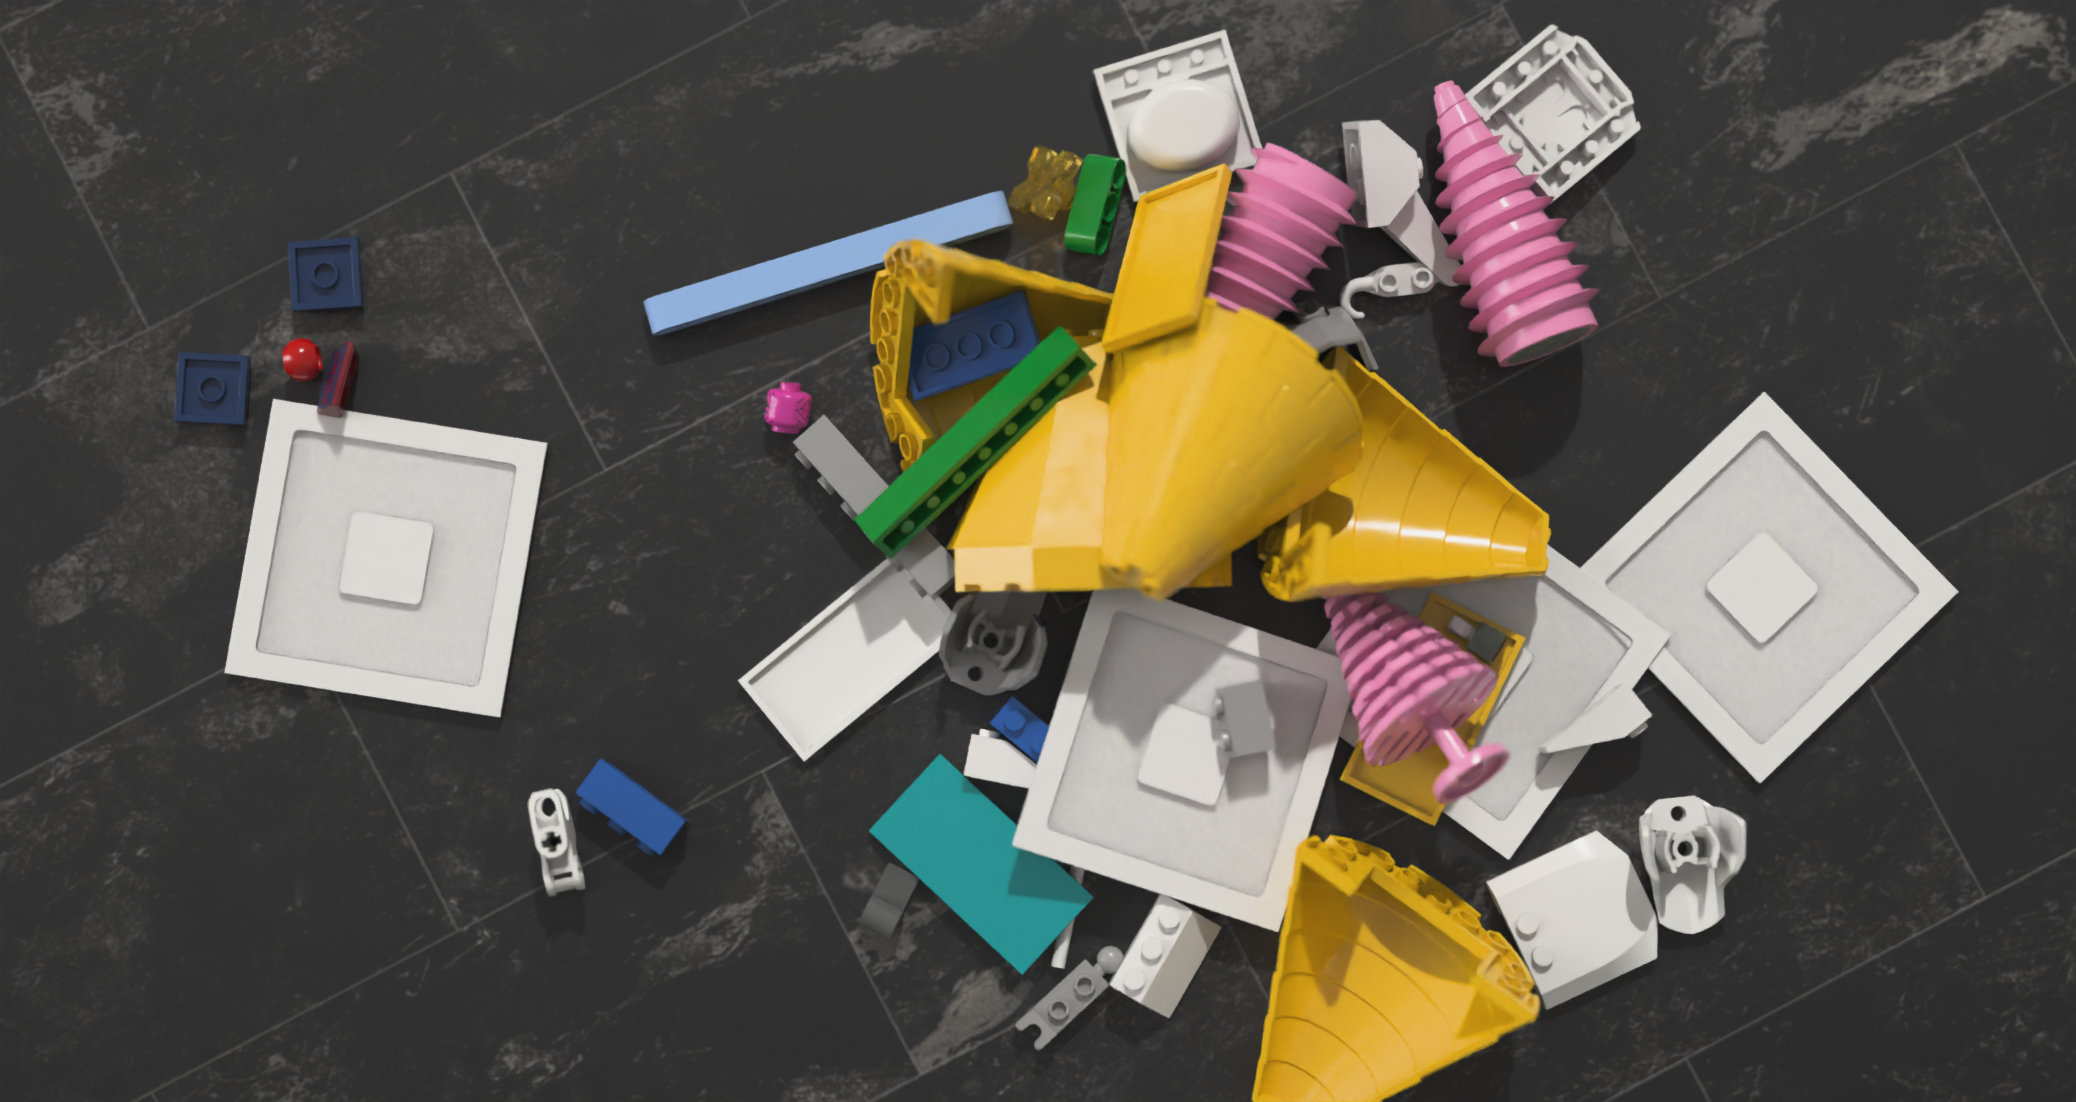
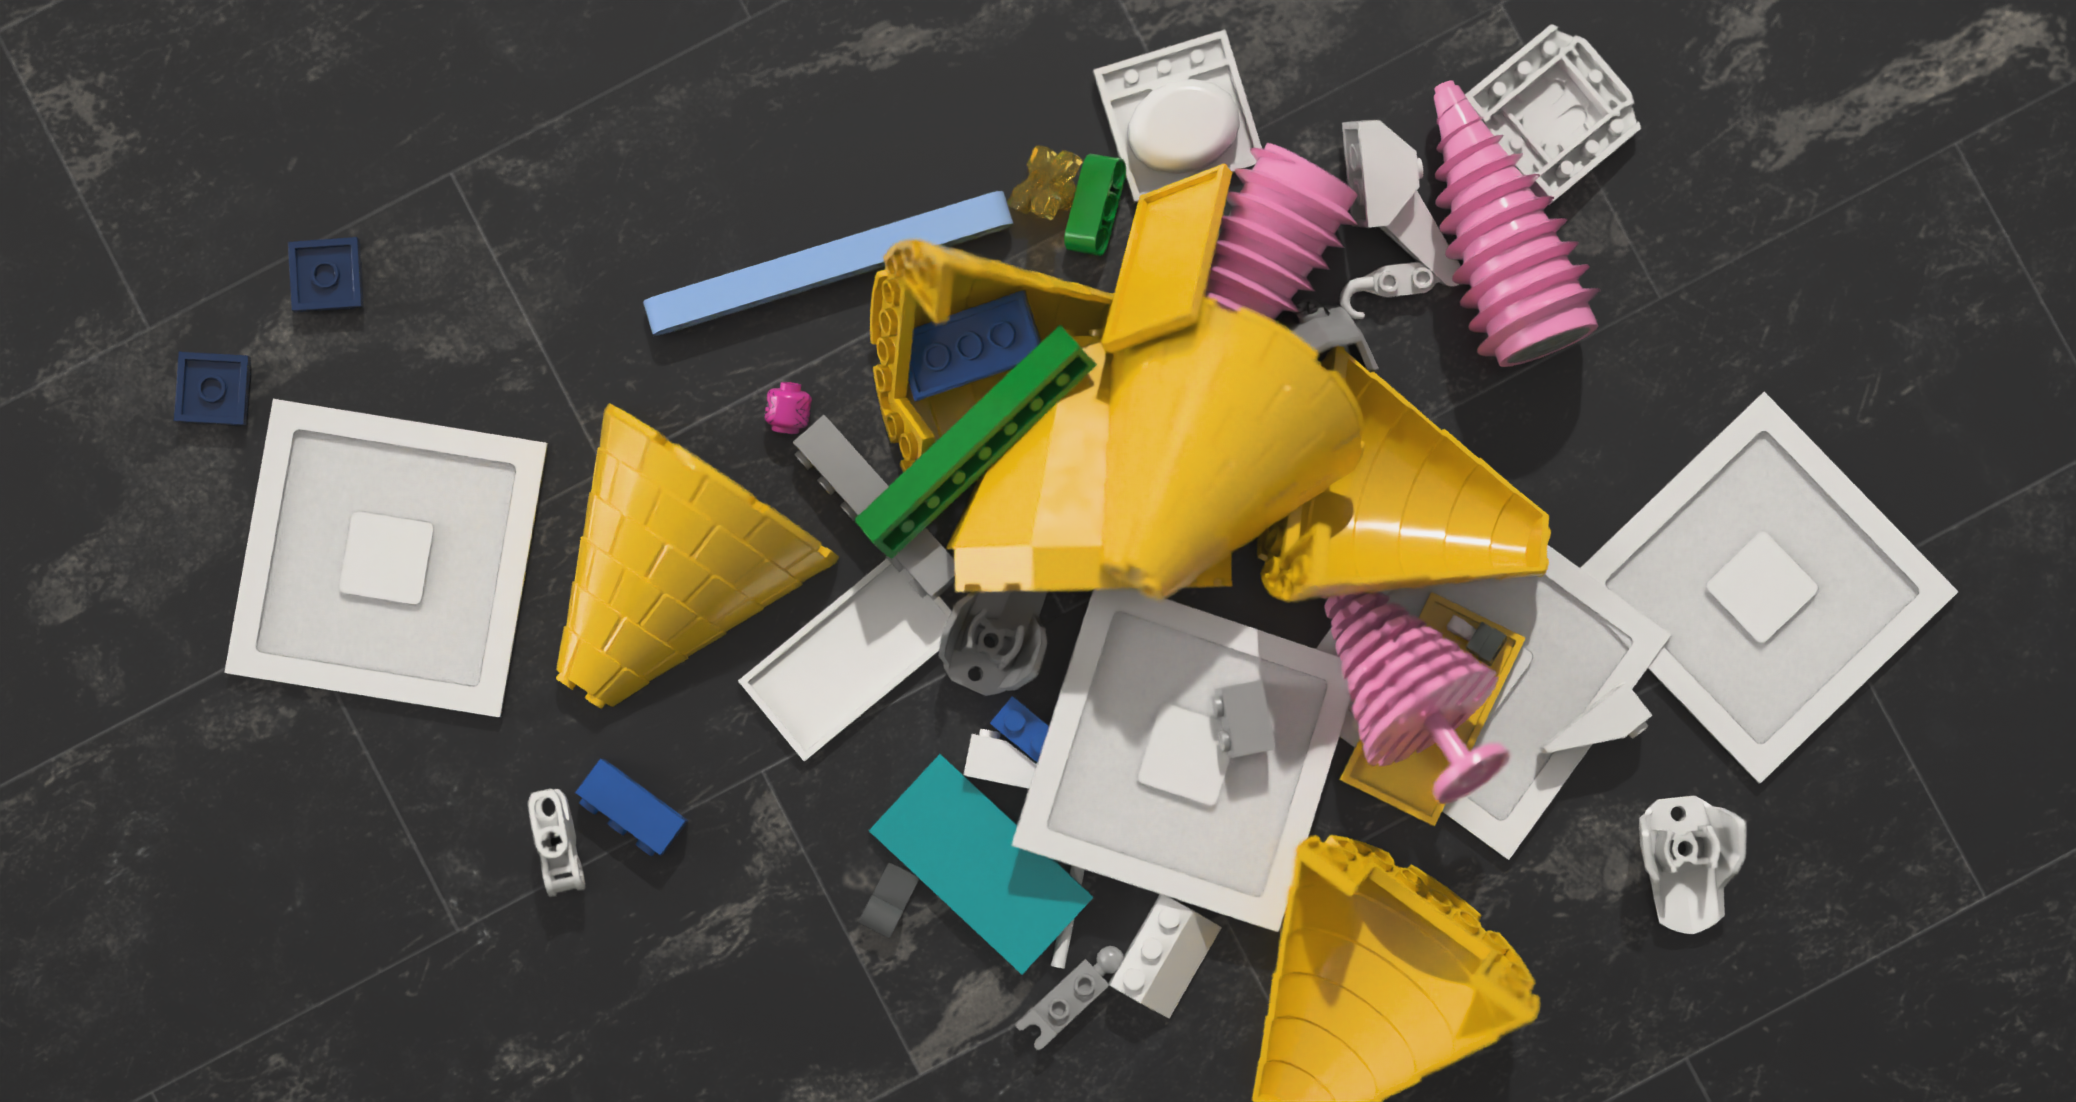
(302, 359): red piece -> none
(338, 380): dark red slope -> none
(668, 562): none -> yellow cone
(1577, 917): white wedge -> none

